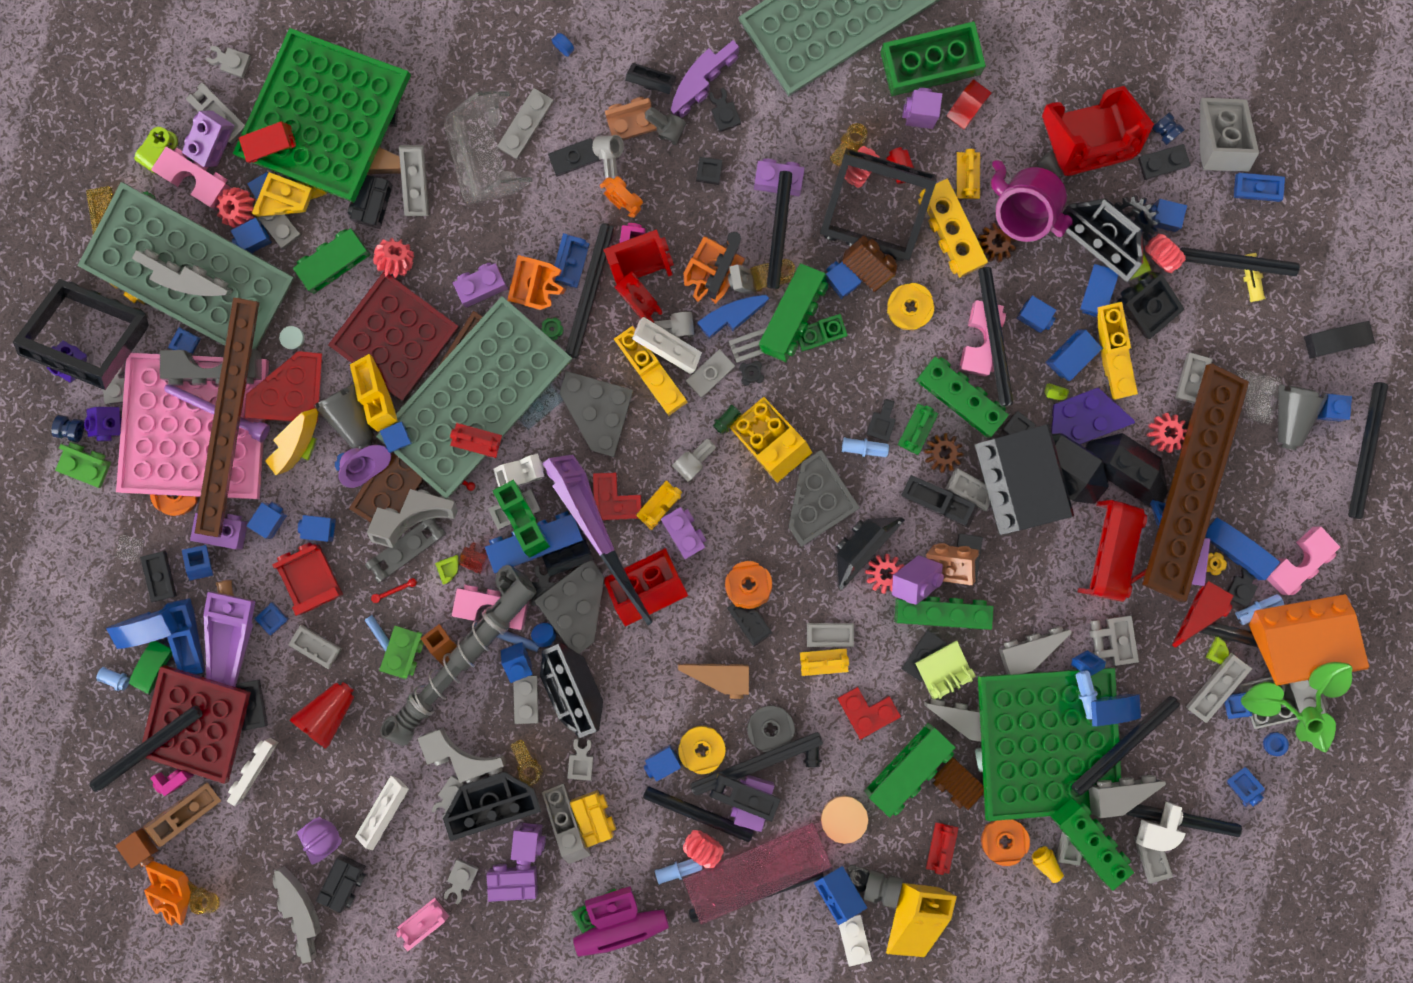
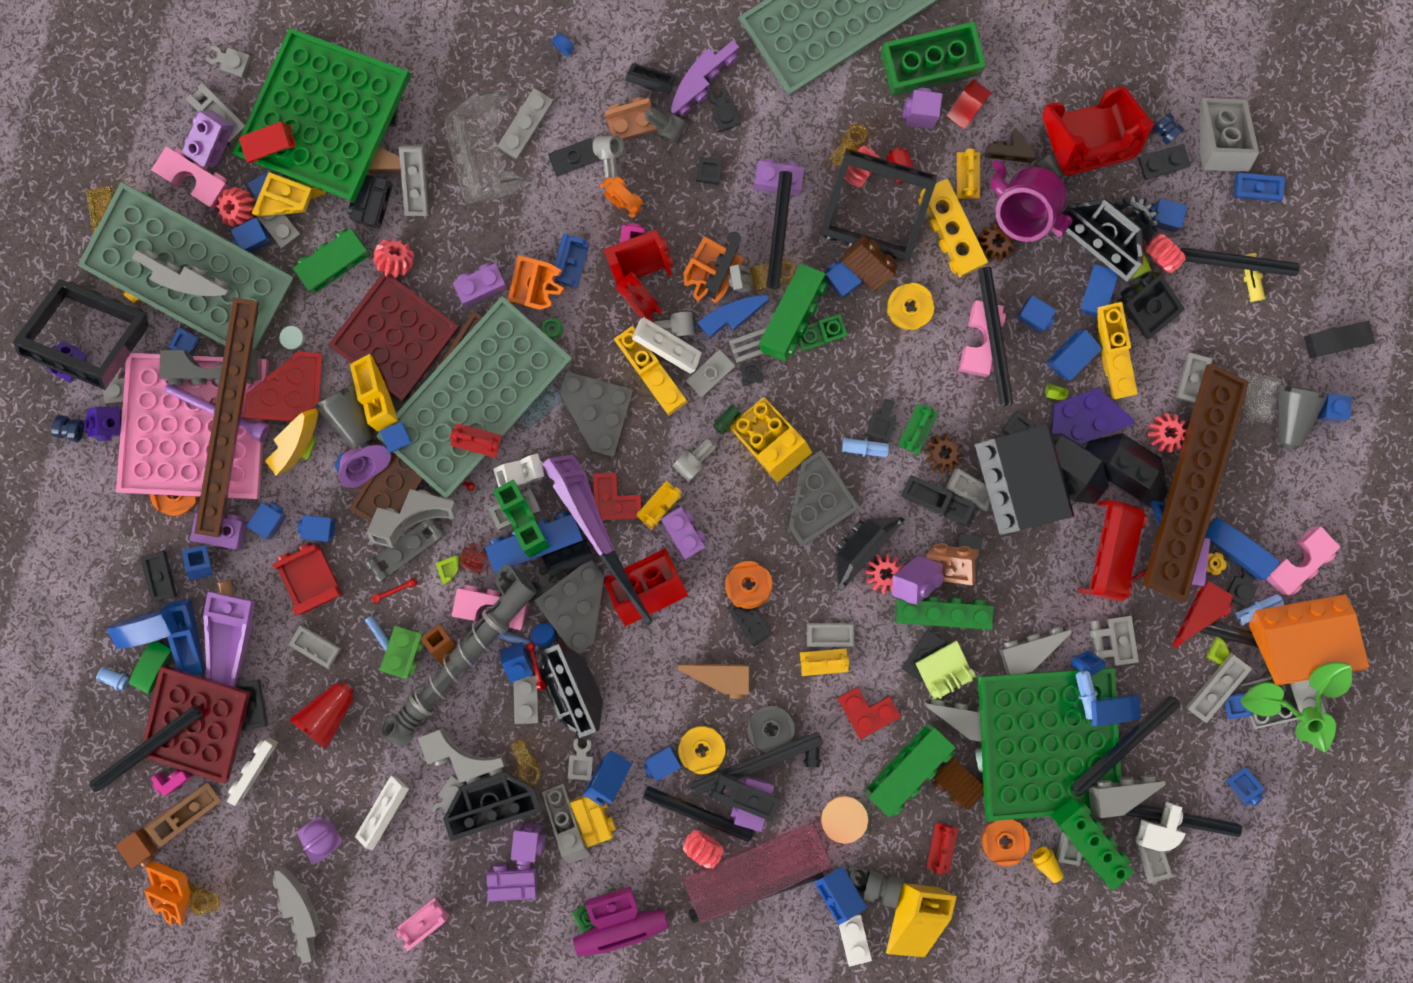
(83, 465): bright green bracket -> none
(154, 146): lime piece -> none
(271, 619): blue tile -> none
(341, 884): black brick -> none
(461, 878): light grey plate -> none
(540, 683): none -> red hinge
(589, 291): black axle -> none
(607, 779): none -> blue hinge
(677, 870): light blue axle -> none
(962, 397): green brick -> none
(1017, 151): none -> dark brown slope
(1275, 744): blue tile -> none
(1368, 450): black axle -> none

